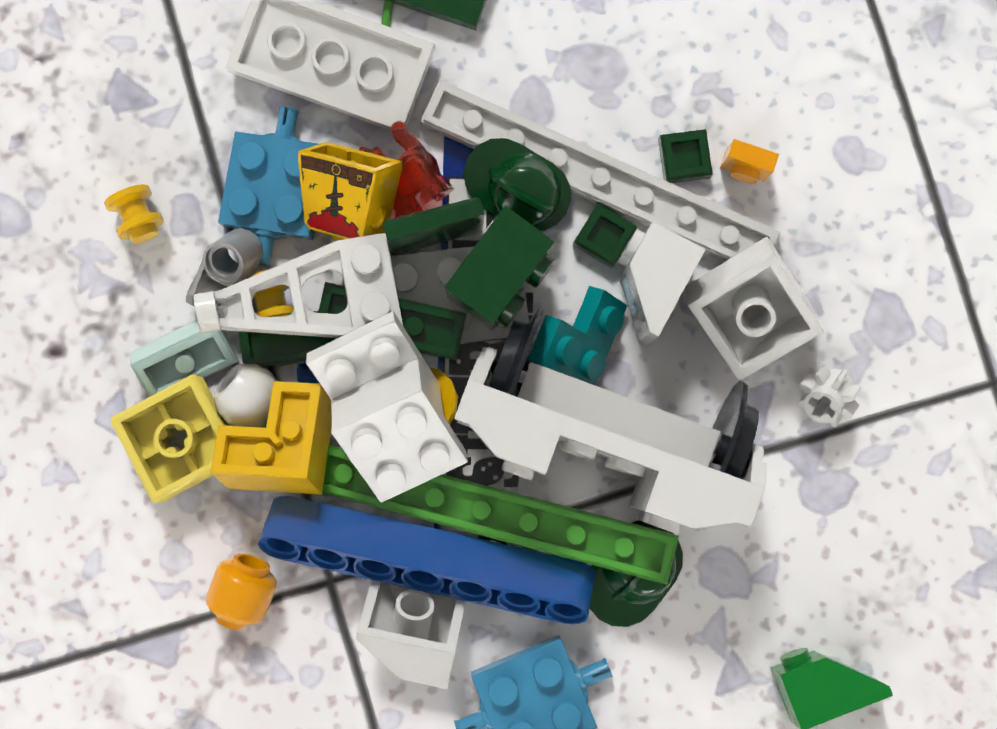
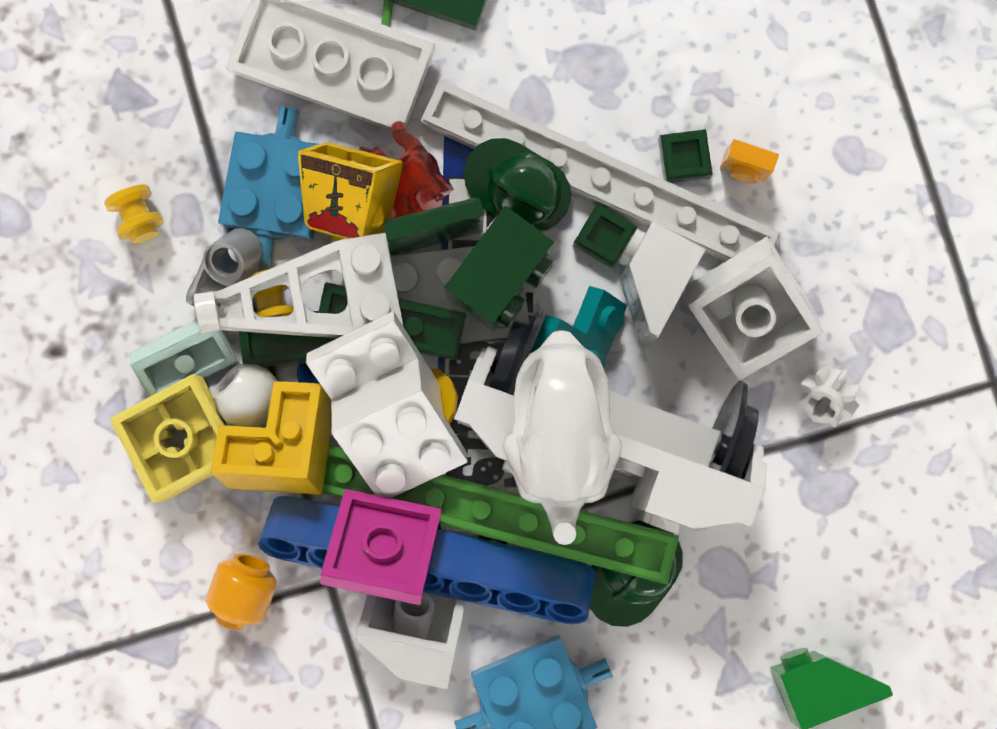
(381, 547): none -> dark pink plate
(562, 432): none -> white piece

